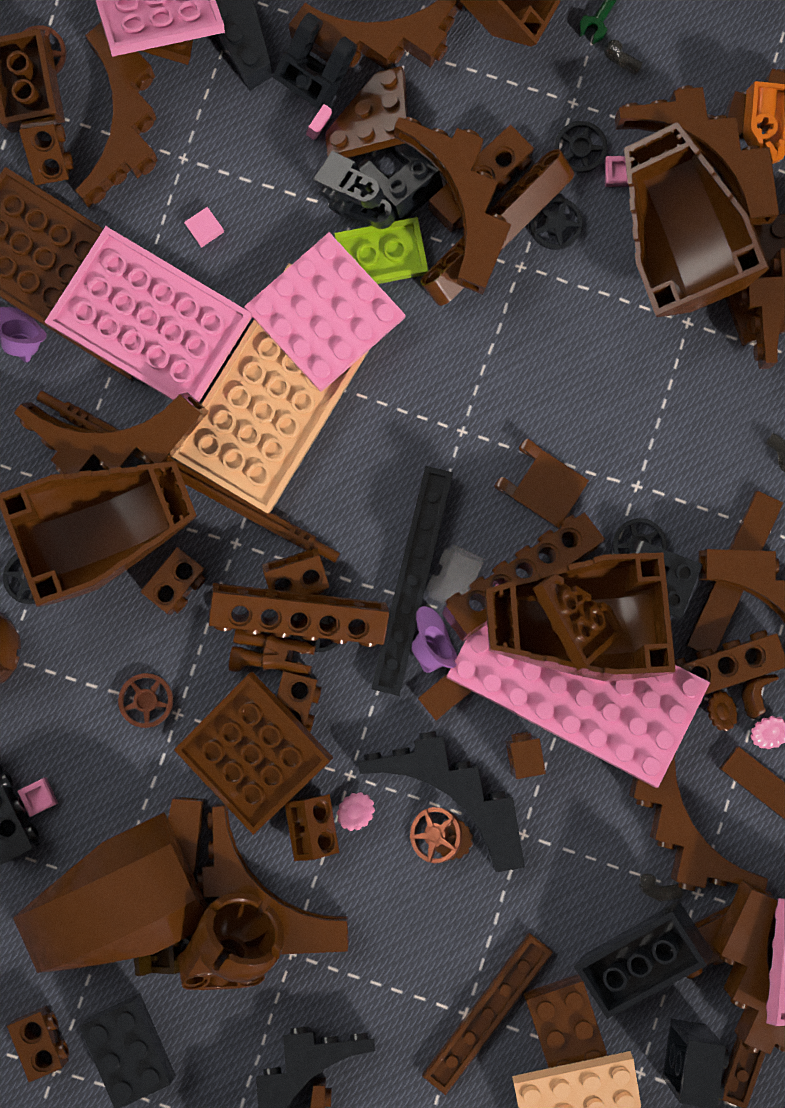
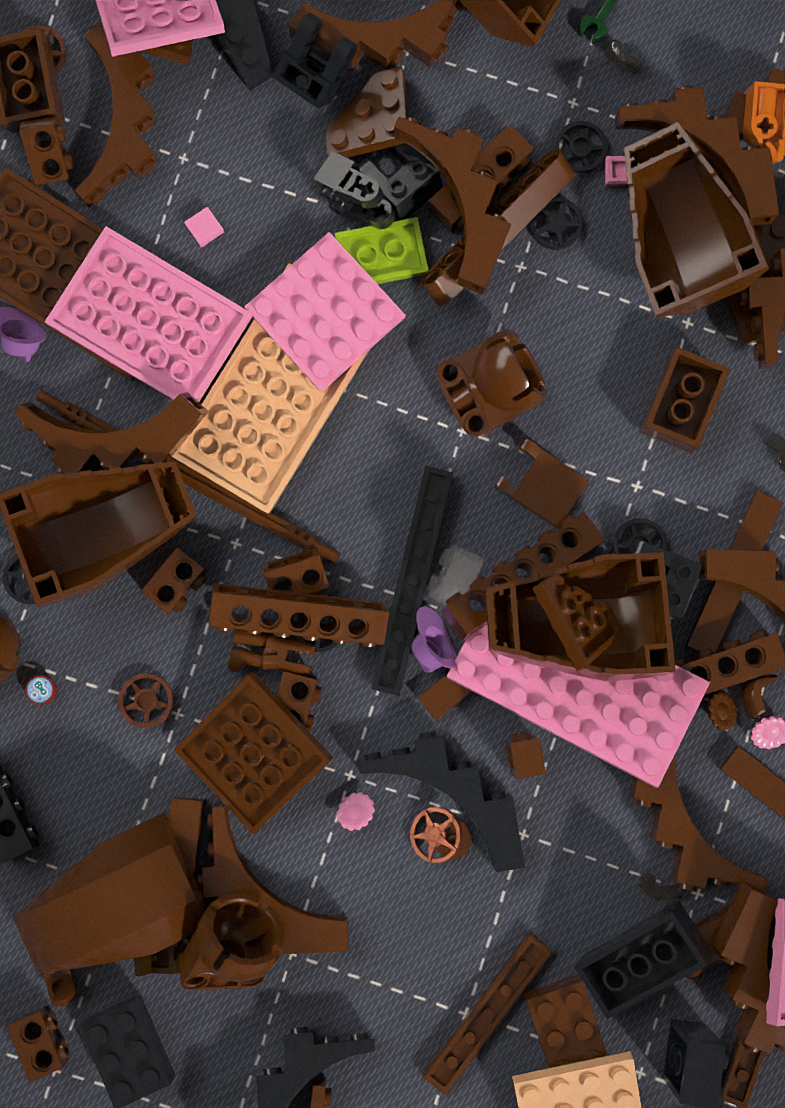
(37, 797): bright pink tile -> none
(40, 689): none -> tile
(60, 987): none -> reddish brown hair
(311, 827): reddish brown brick -> none
(319, 122): bright pink tile -> none
(492, 382): none -> reddish brown piece
(684, 400): none -> reddish brown brick

